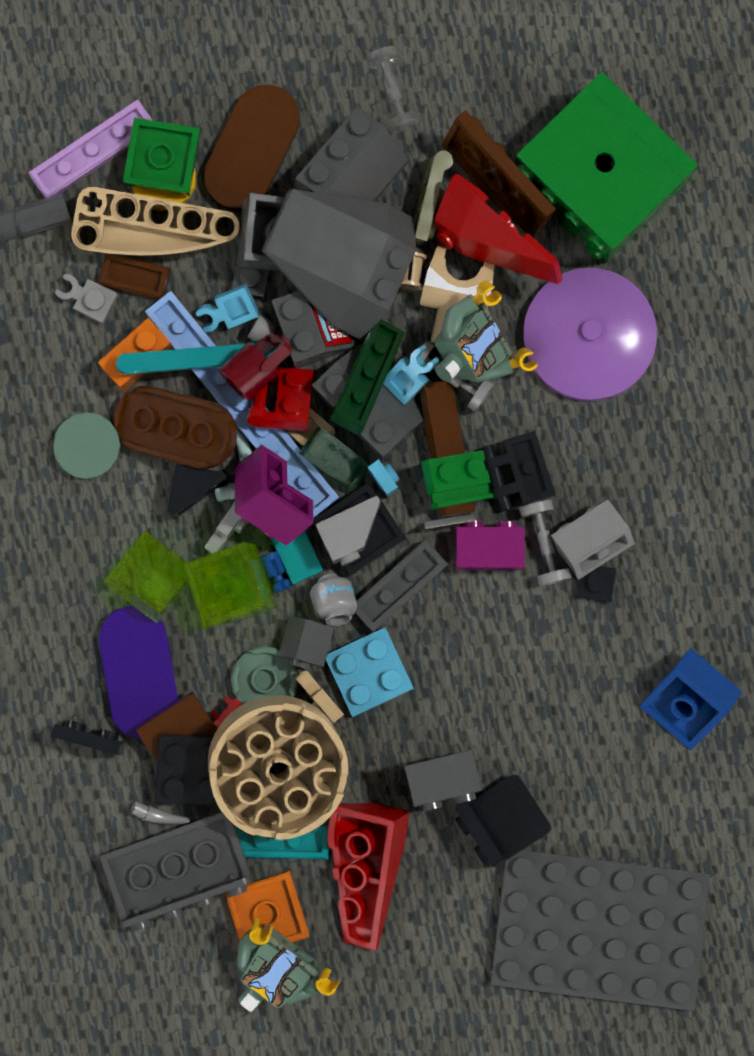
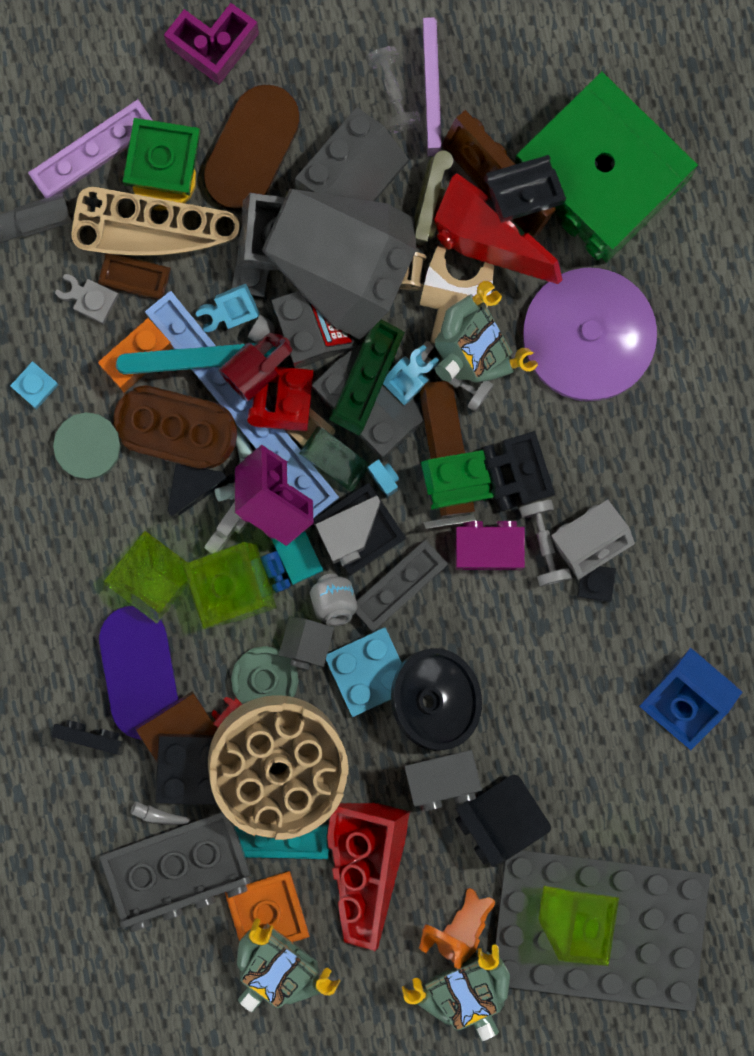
(34, 385): none -> medium azure plate
(215, 48): none -> magenta brick
(319, 696): tan plate -> none
(432, 95): none -> lavender tile
(451, 698): none -> black dish
(460, 938): none -> orange hair
(466, 994): none -> torso
(525, 188): none -> black plate
(578, 924): none -> clear neon green slope

